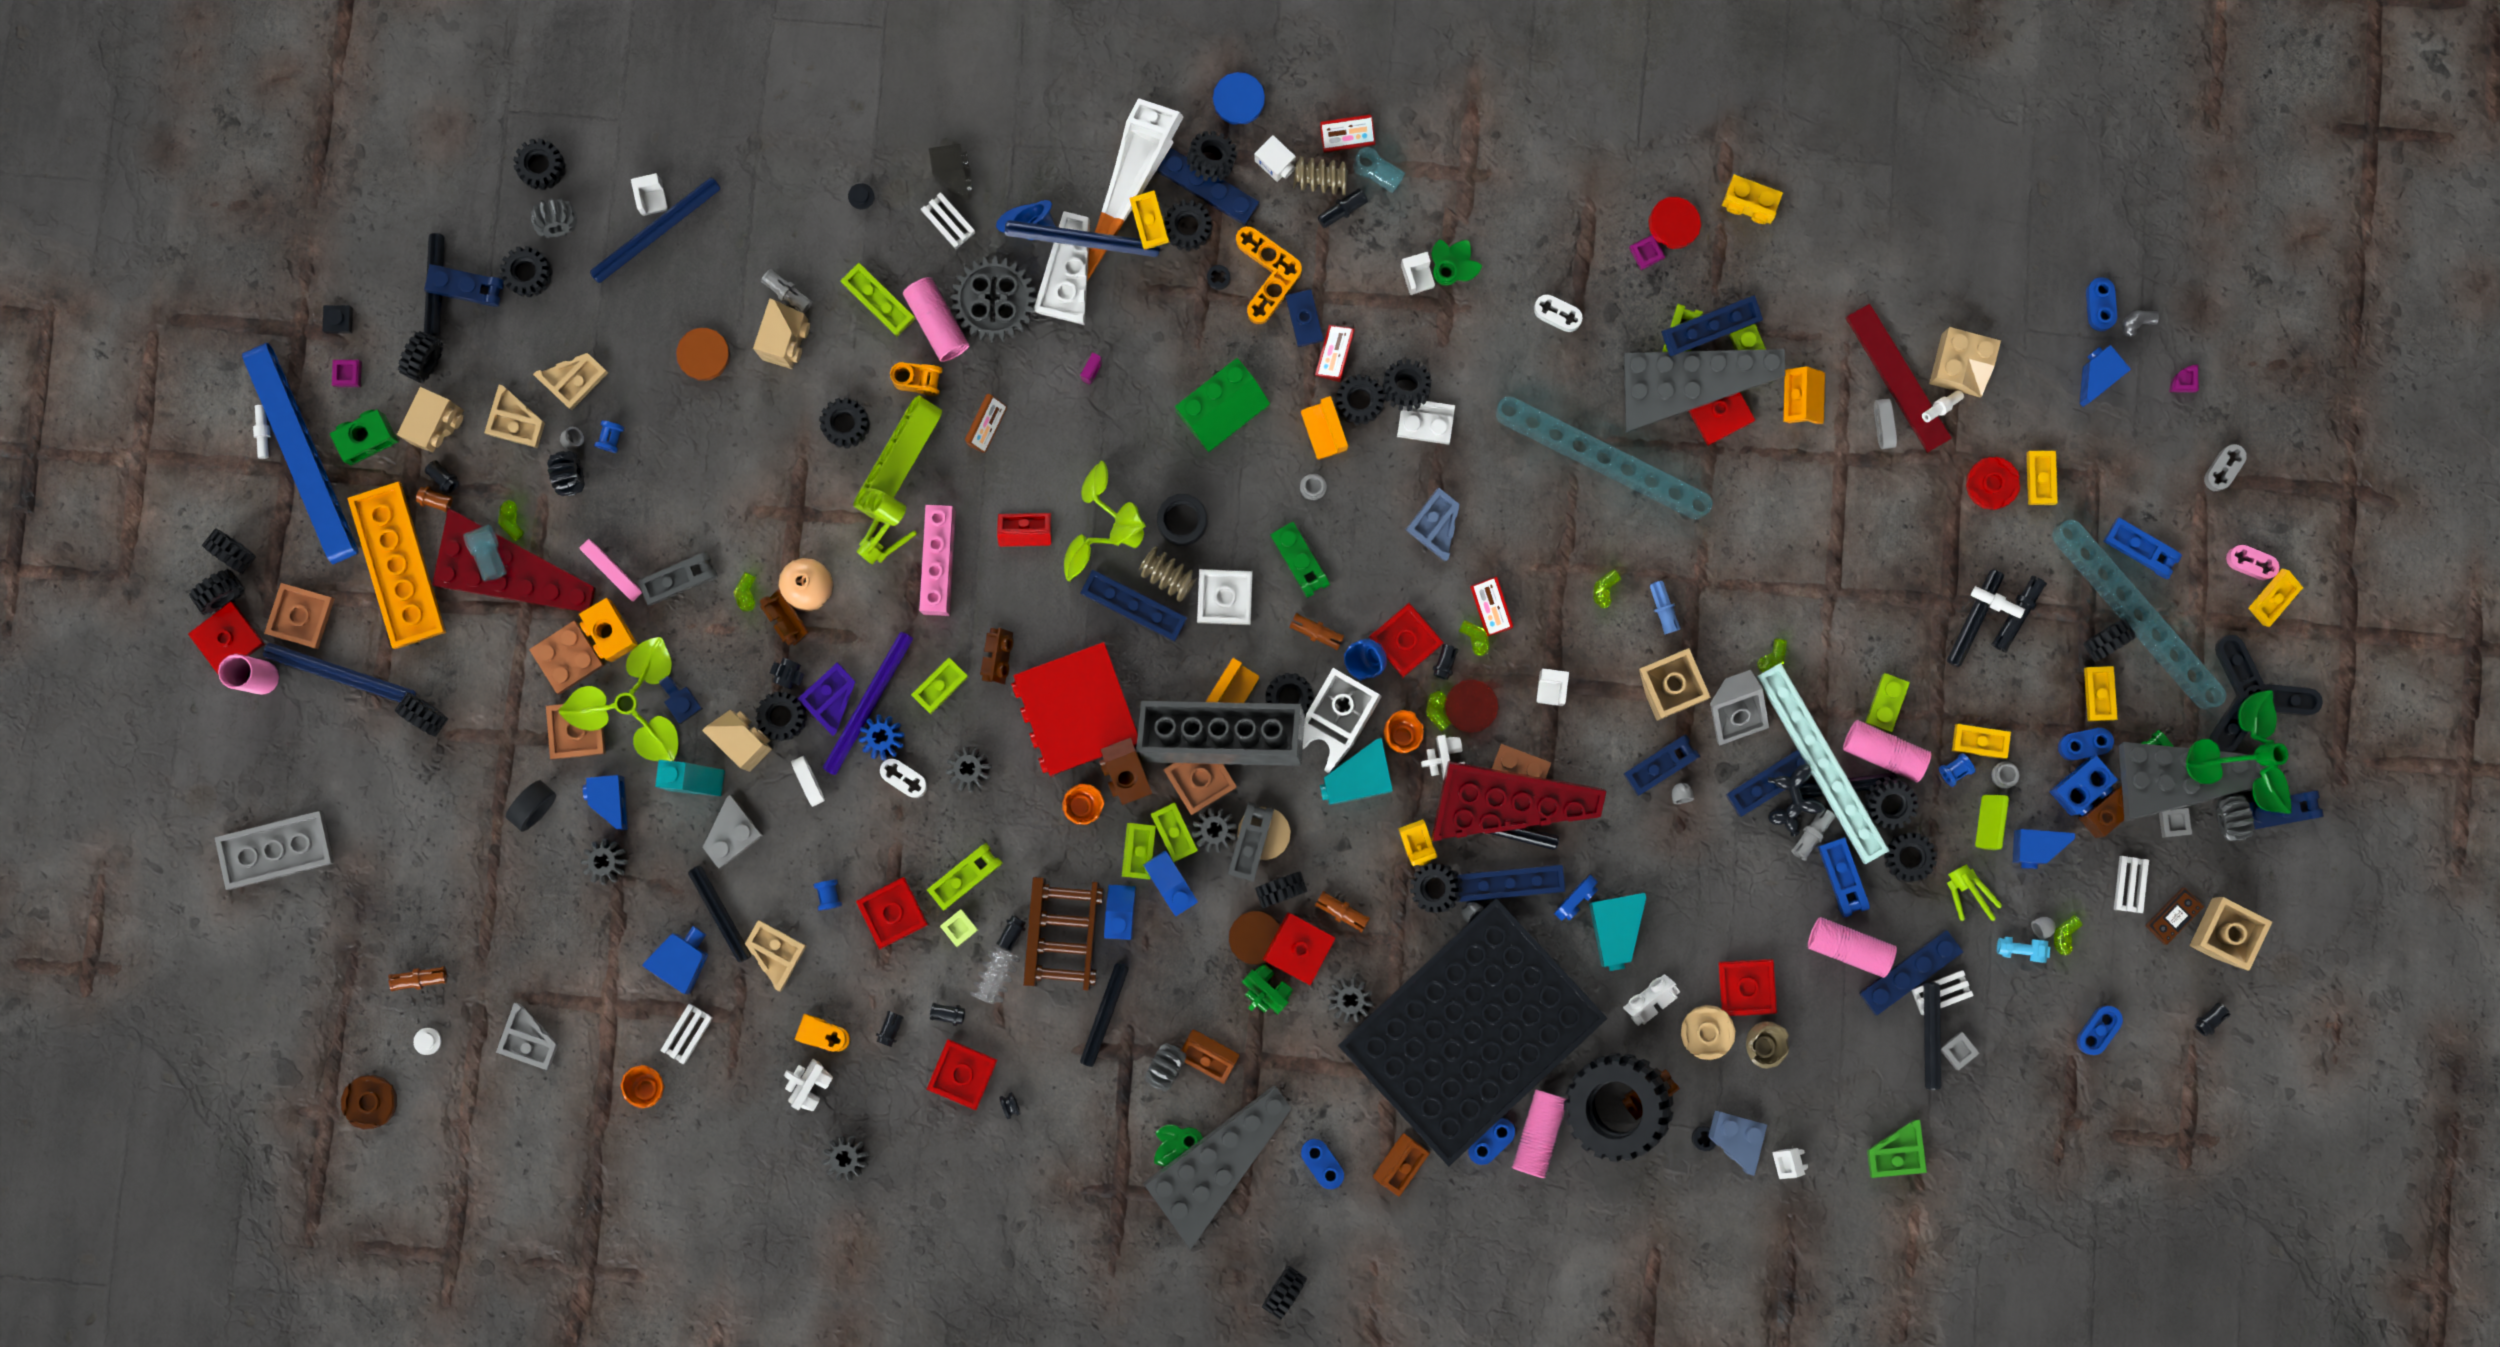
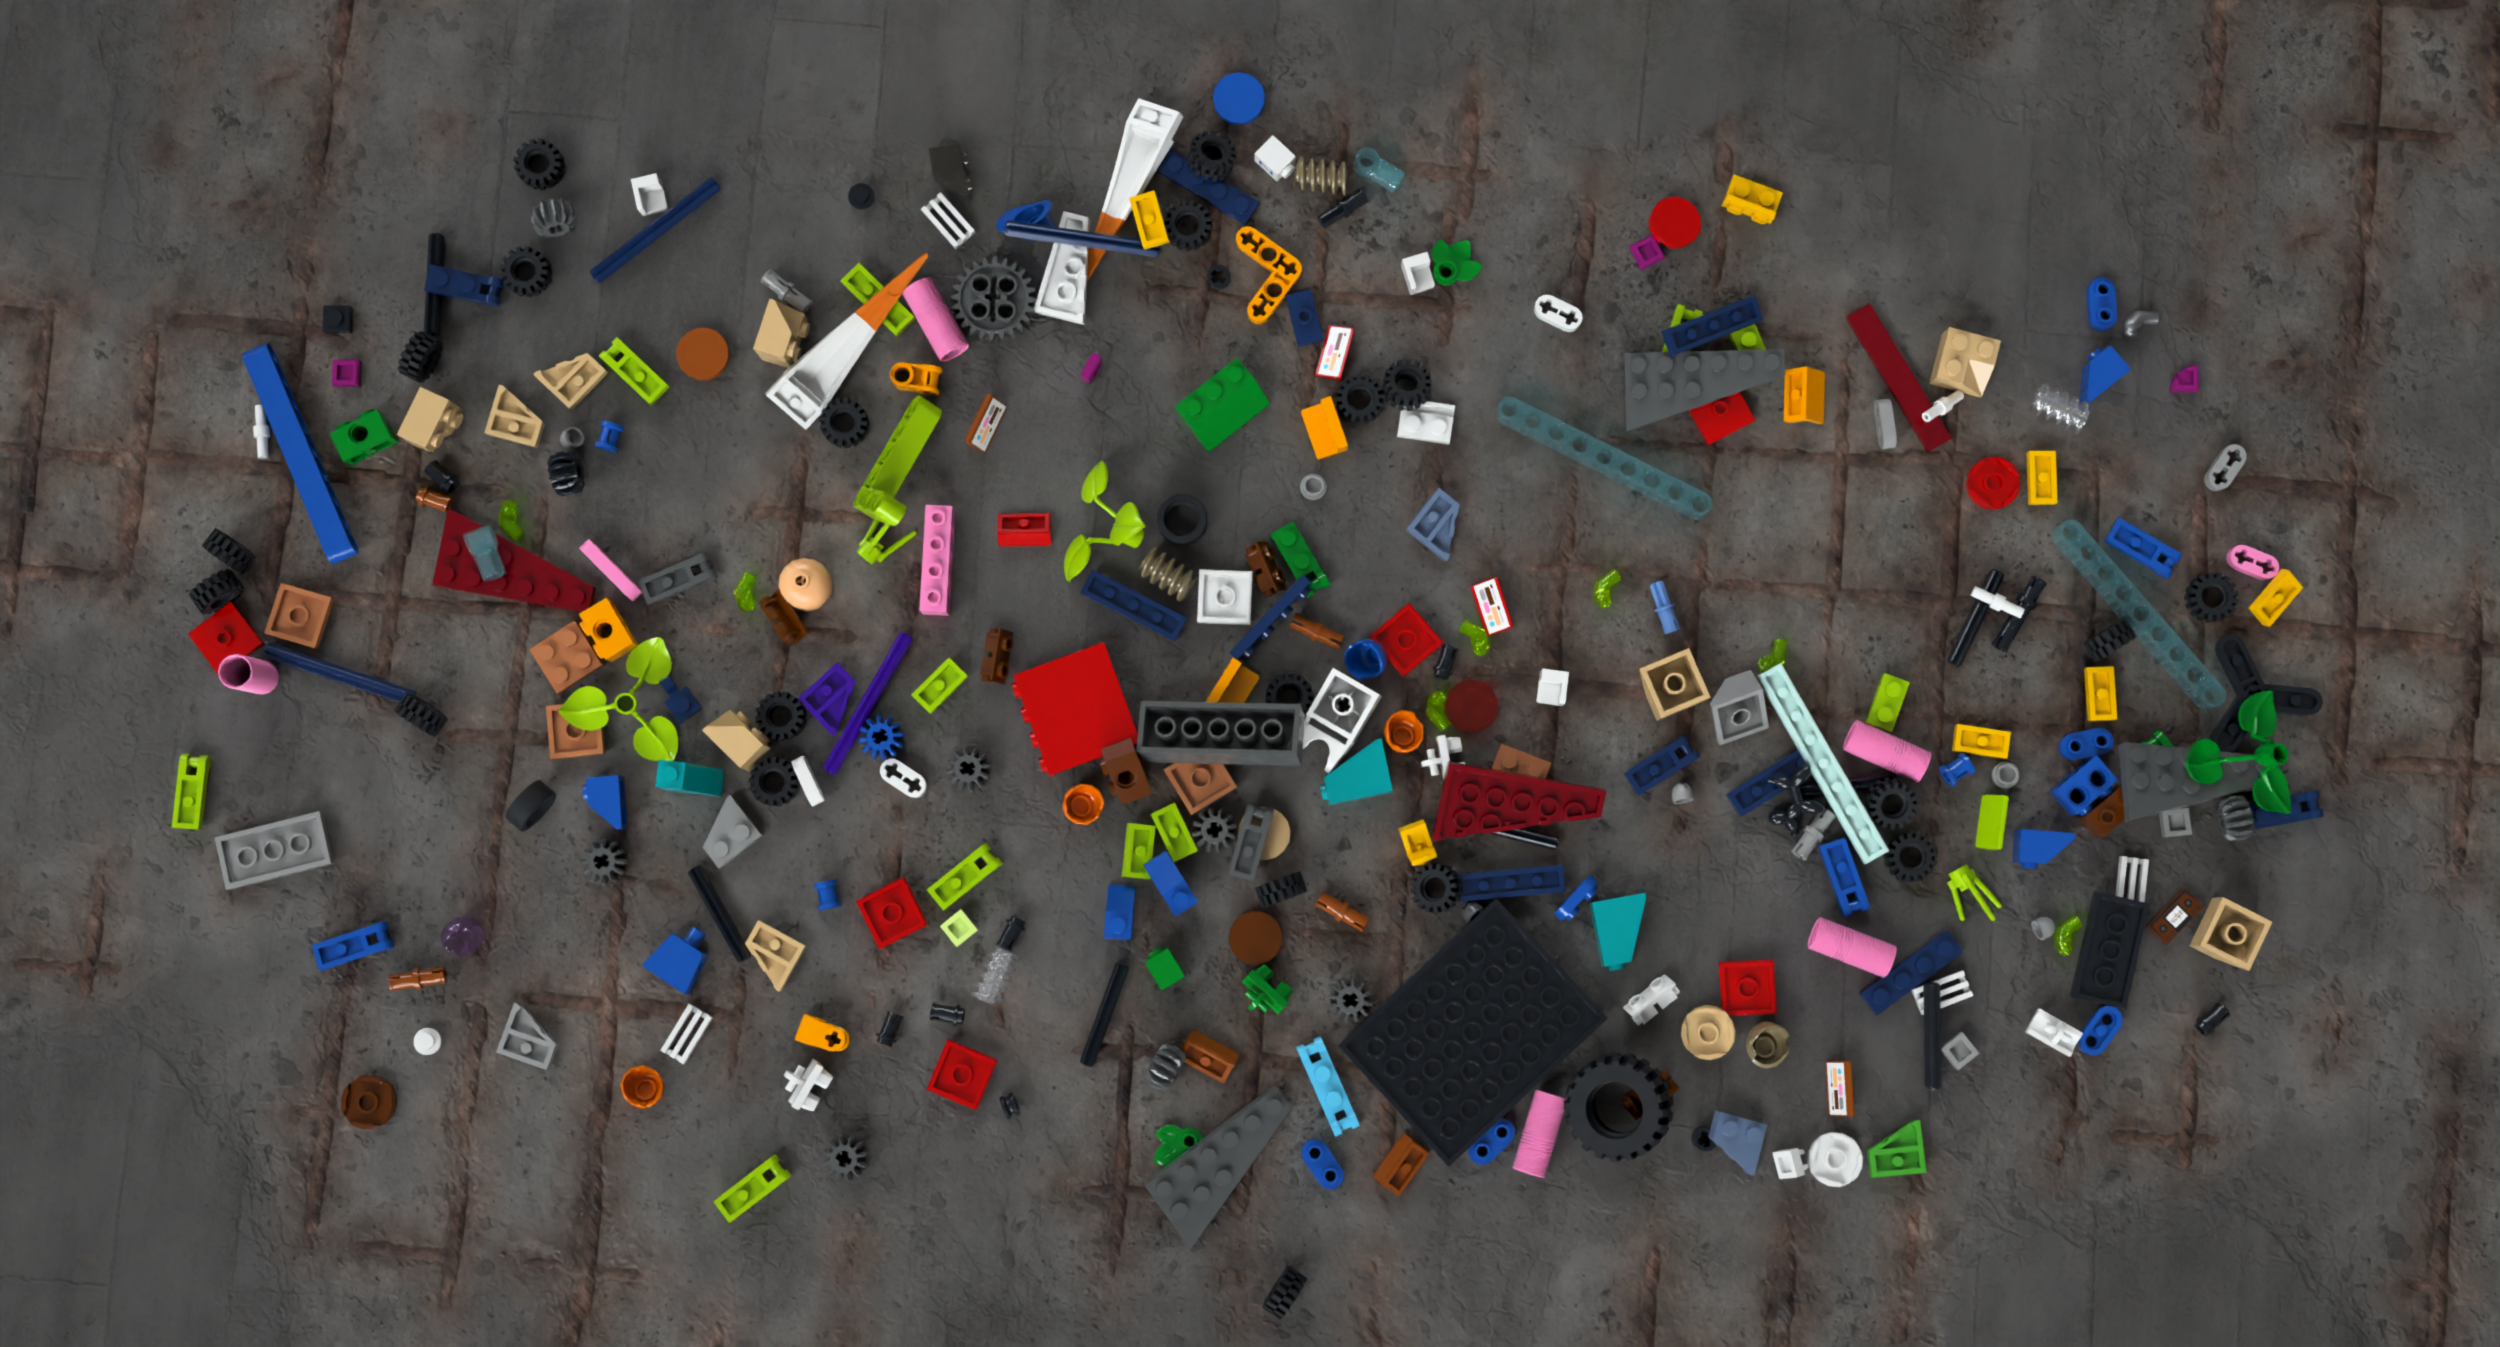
(191, 792): none -> lime plate
(351, 946): none -> blue plate
(396, 565): light orange plate -> none
(462, 936): none -> clear purple hair
(634, 372): none -> lime plate
(751, 1189): none -> lime plate
(762, 770): none -> black tyre
(786, 673): black gear -> none
(818, 374): none -> white plate
(1038, 945): reddish brown fence -> none
(1164, 968): none -> green brick
(1262, 557): none -> reddish brown hinge
(1264, 627): none -> dark blue plate
(1299, 948): red plate -> none
(1327, 1086): none -> medium azure plate
(1347, 133): slope -> none
(1835, 1159): none -> white tile
(1839, 1088): none -> slope
(2037, 950): medium azure bar -> none
(2054, 1032): none -> white hips
(2061, 407): none -> clear piece
(2109, 950): none -> black plate
(2226, 592): none -> black tyre

